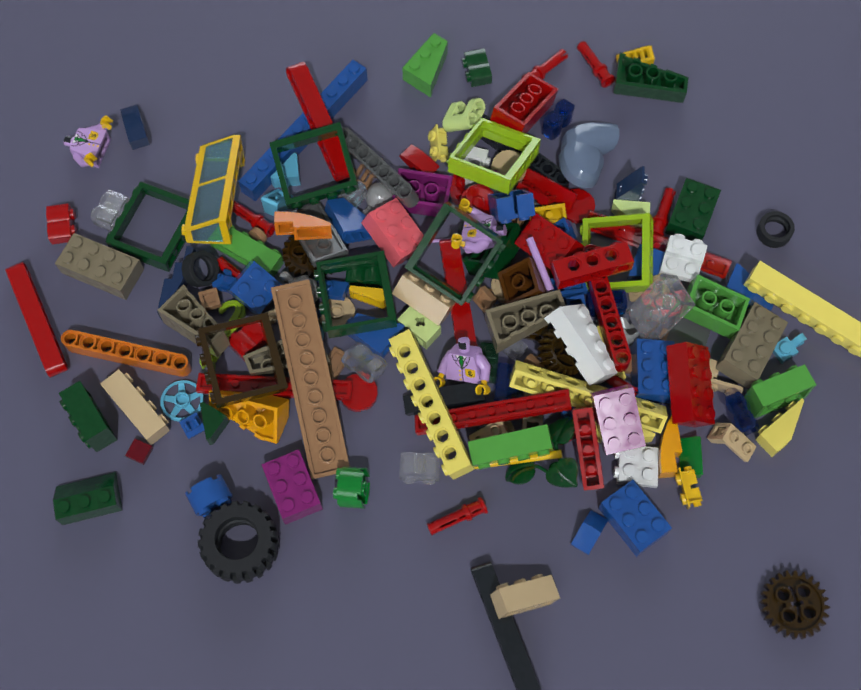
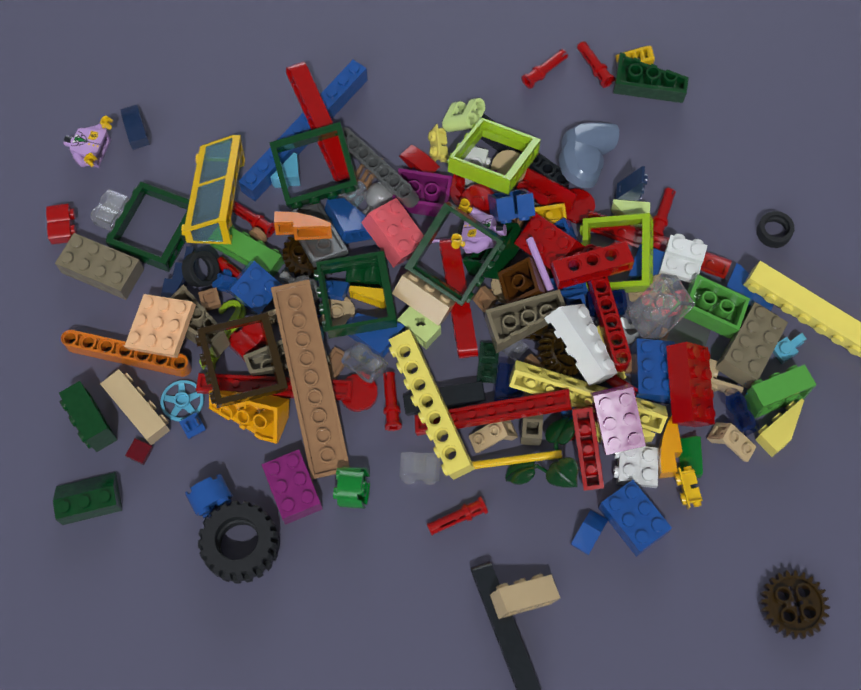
(36, 319): red beam -> none
(160, 325): none -> light nougat plate
(213, 422): dark green slope -> none
(274, 202): medium azure slope -> none
(392, 409): none -> red pin
(426, 64): bright green wedge -> none
(465, 364): lavender torso -> none
(477, 67): dark green brick -> none
(510, 446): bright green brick -> none
(524, 103): red brick -> none
(558, 119): clear blue brick -> none
(693, 210): dark green brick -> none

